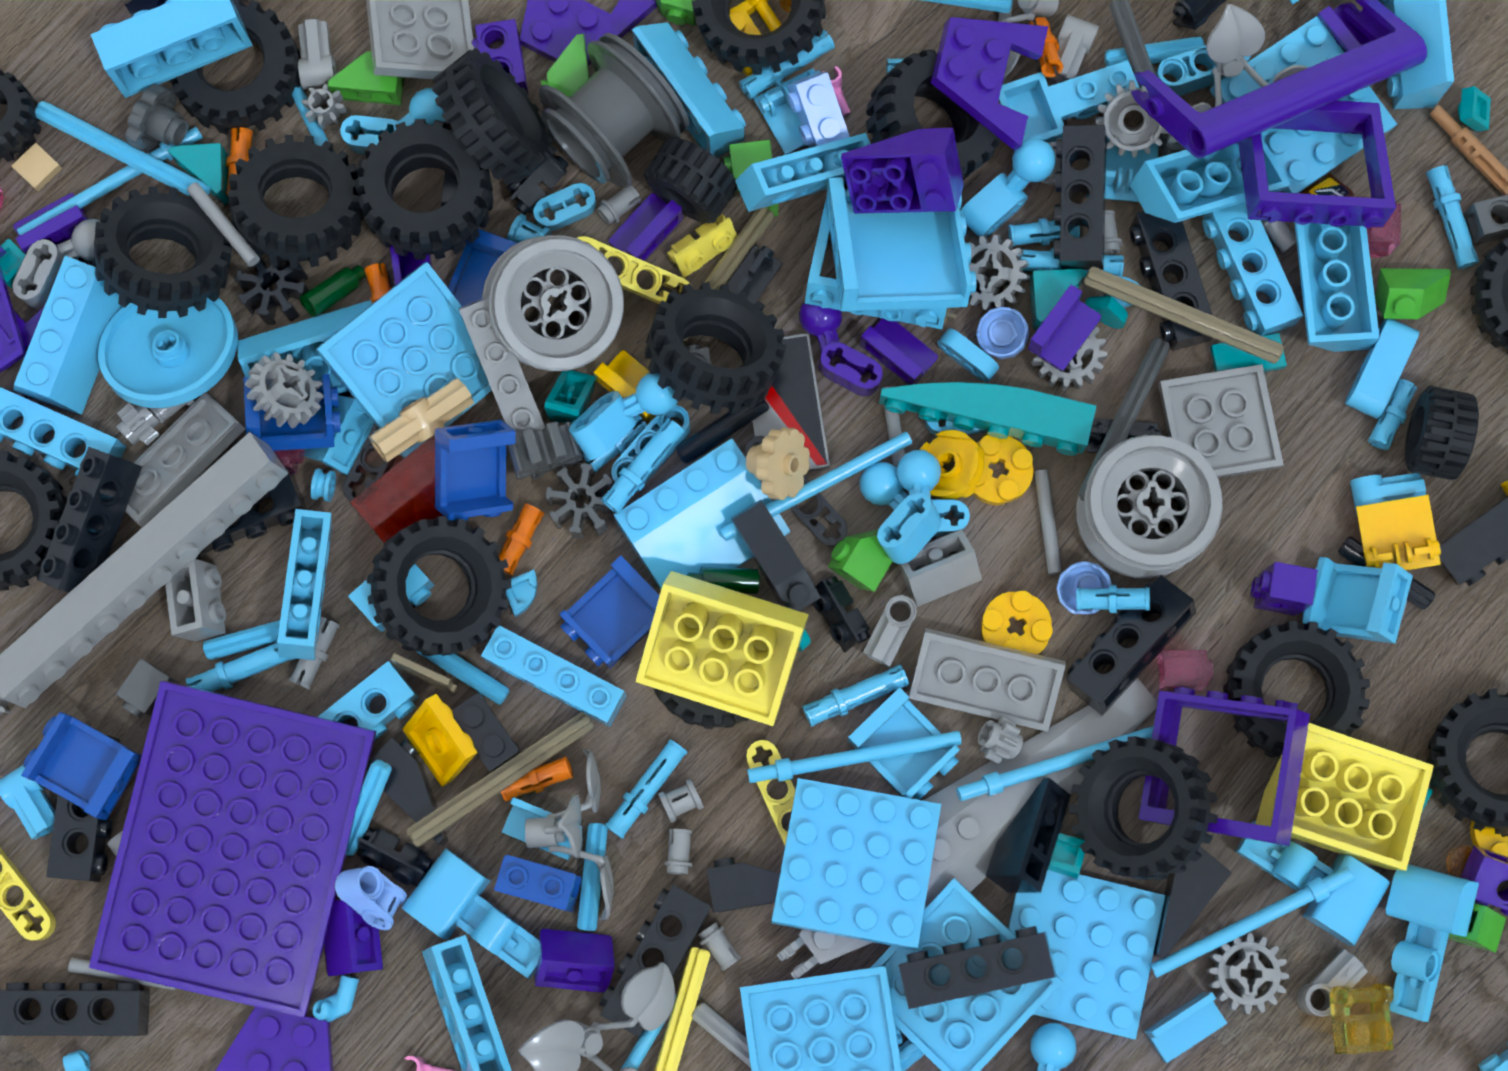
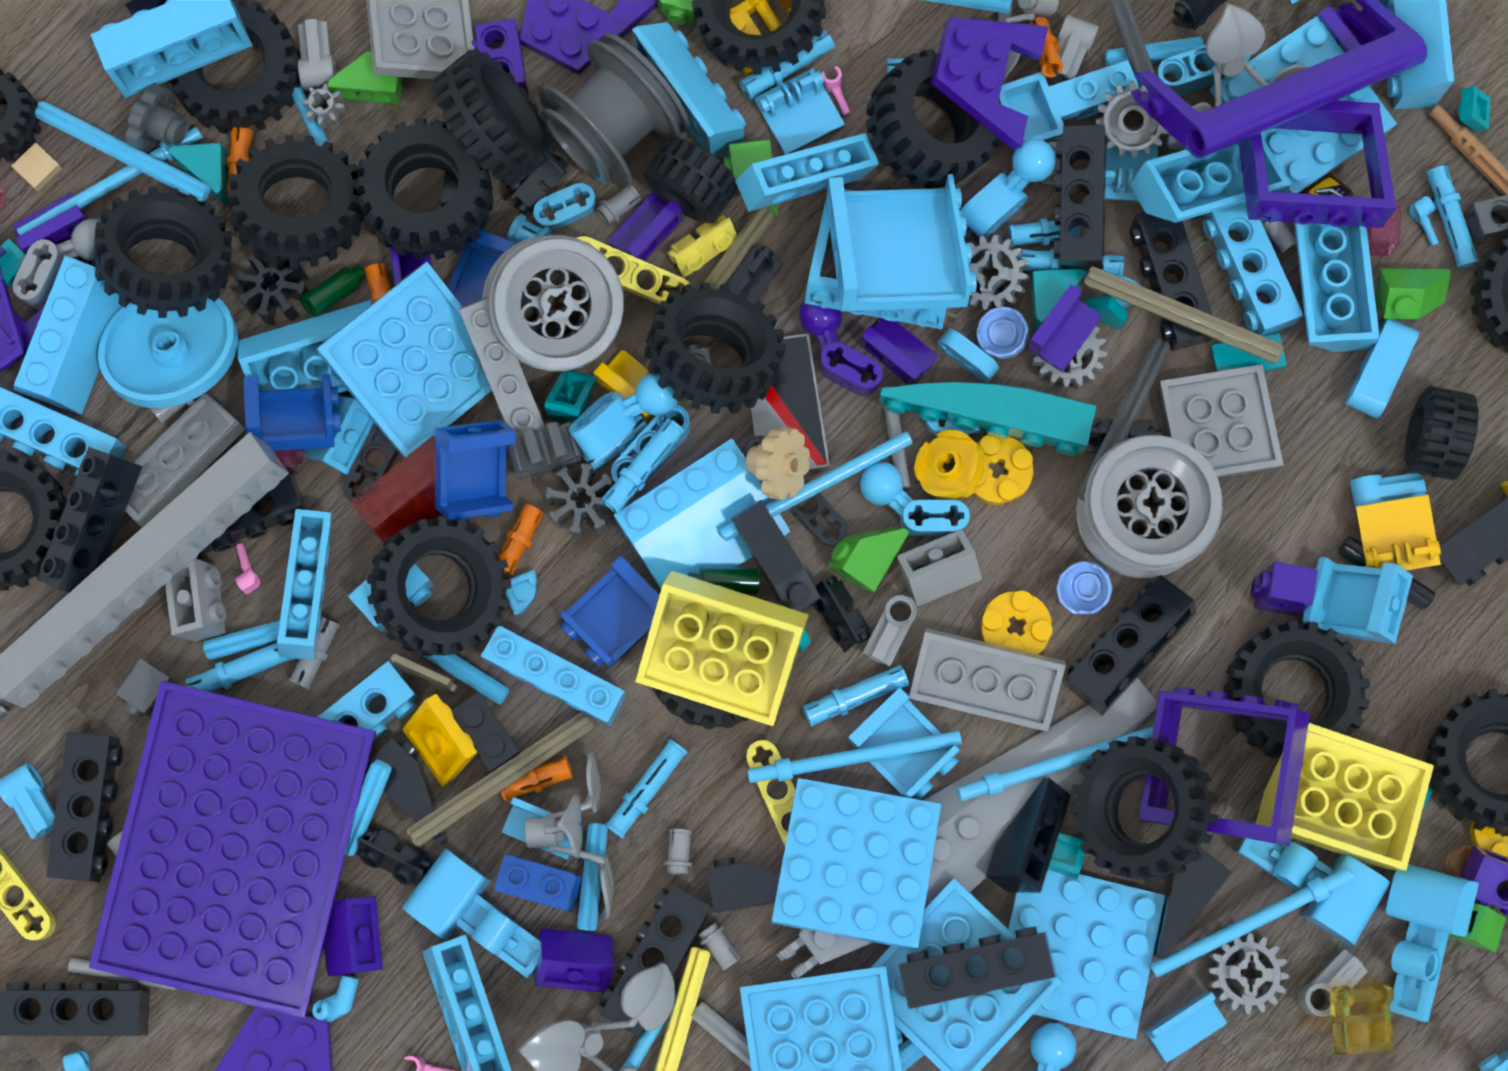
(81, 765): blue panel -> none
(138, 424): light grey gear -> none
(223, 224): light grey bar -> none
(248, 579): none -> bright pink hand
(284, 390): light grey gear -> none
(323, 485): medium azure bush -> none
(370, 895): light blue piece -> none
(420, 419): tan piece -> none
(421, 107): medium azure beam -> none
(570, 68): bright green slope -> none
(681, 800): light grey bush -> none
(719, 431): black axle -> none
(817, 110): light blue brick -> none
(905, 173): dark purple slope -> none
(916, 517): medium azure beam -> none
(1000, 740): light grey gear -> none
(1047, 522): light grey bar -> none
(1112, 242): light grey pin -> none
(1113, 598): medium azure pin -> none
(1184, 669): clear pink brick -> none
(1393, 415): medium azure pin -> none
(1419, 211): none -> medium azure hand

